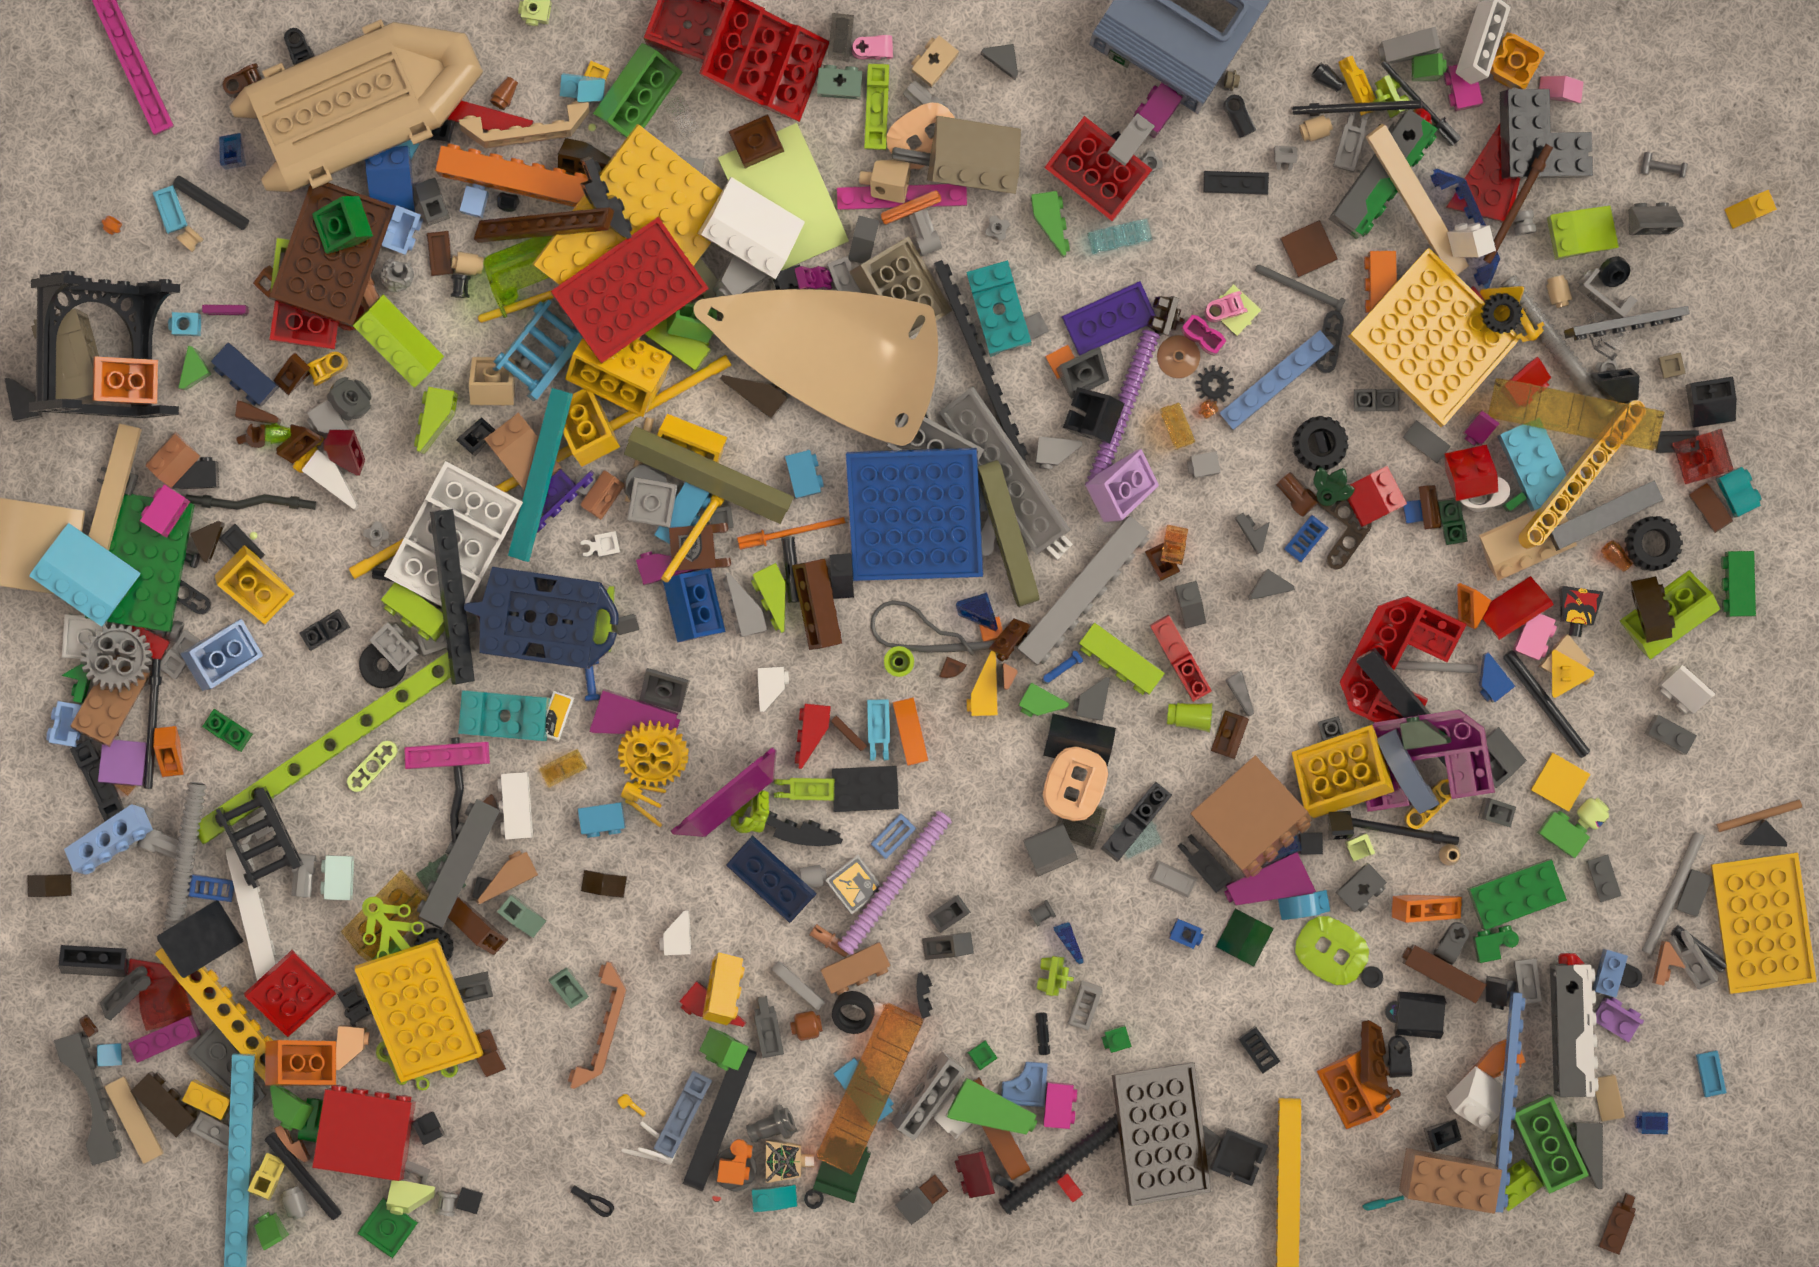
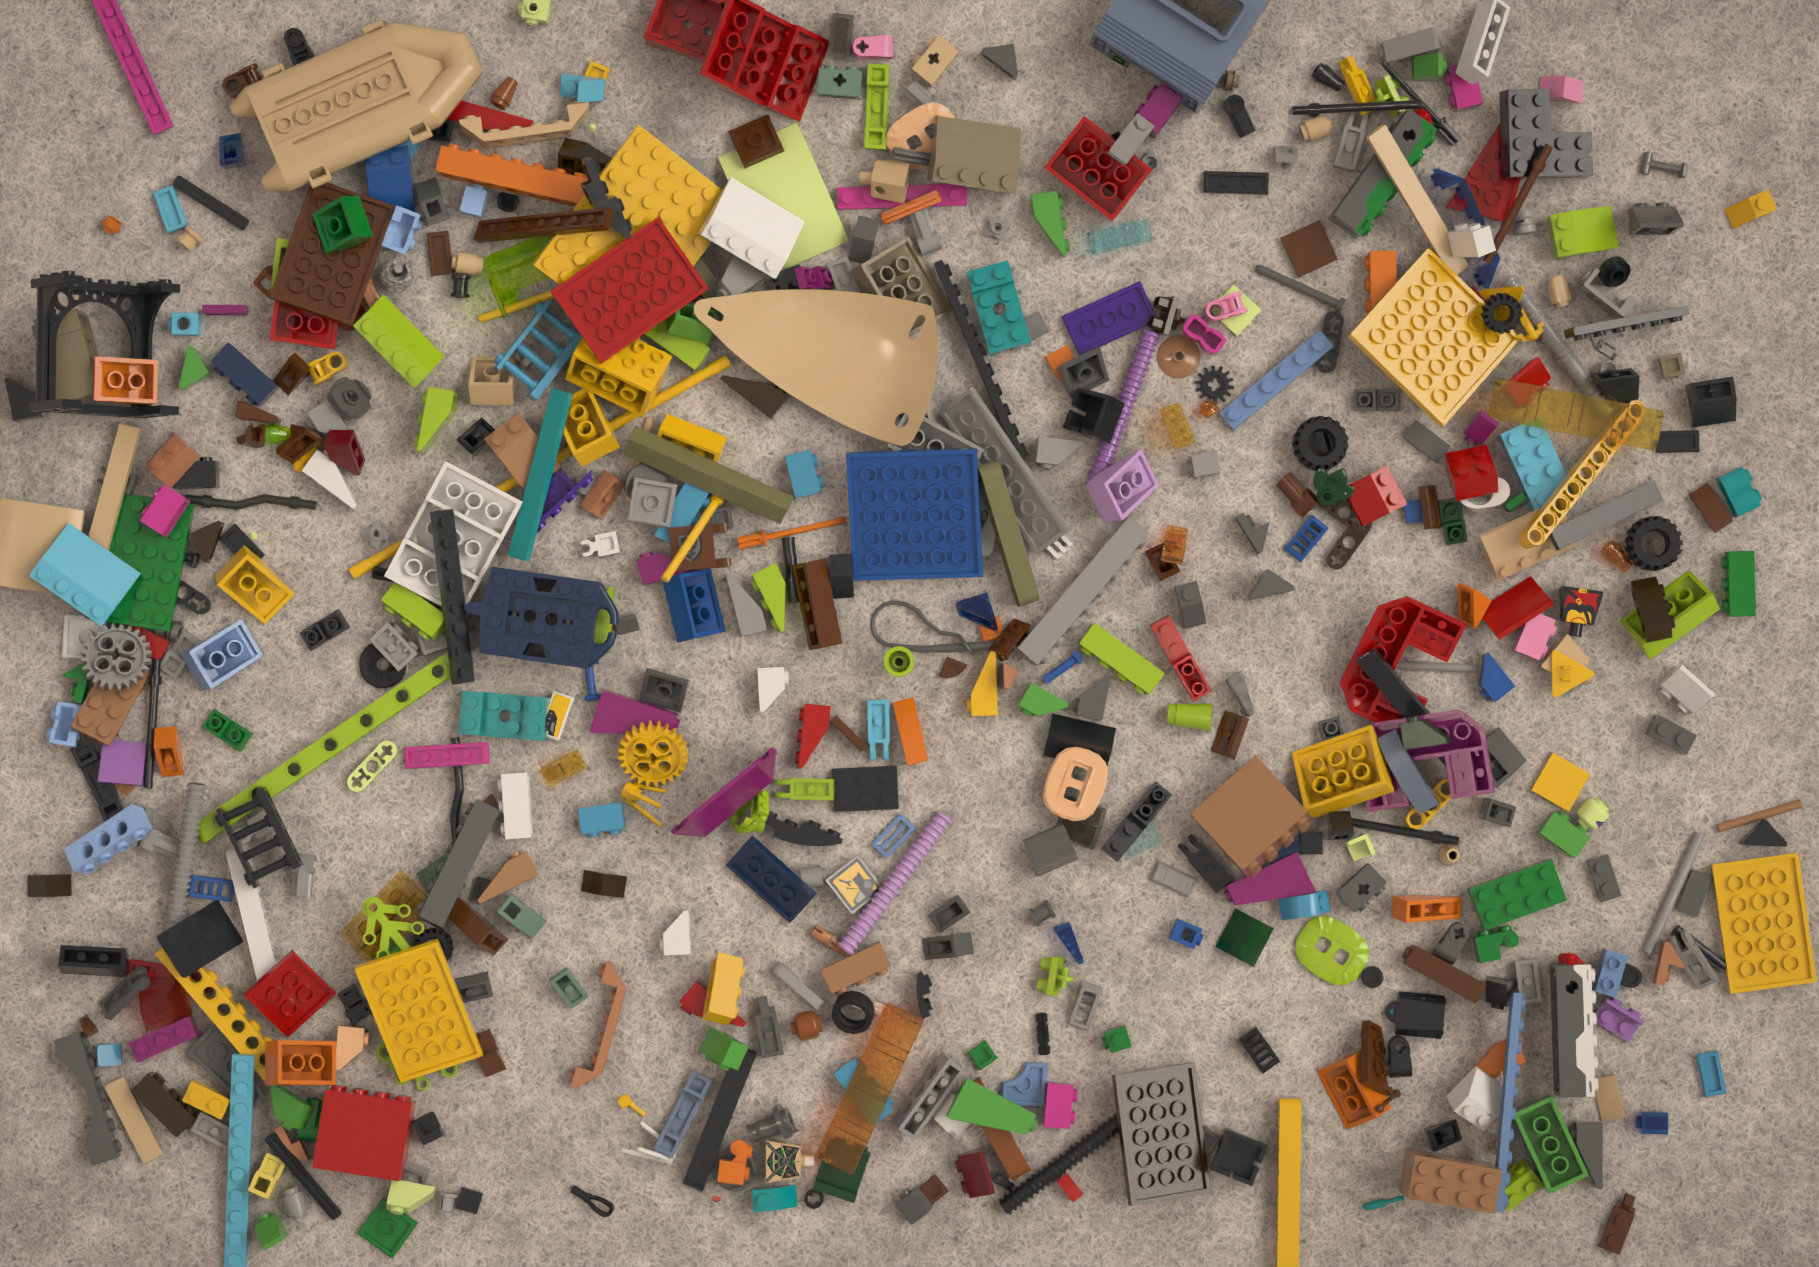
(338, 877): light aqua brick -> none
(638, 91): bright green slope -> none
(1515, 61): light orange piece -> none
(1546, 704): black axle -> none
(1706, 462): clear red slope -> none

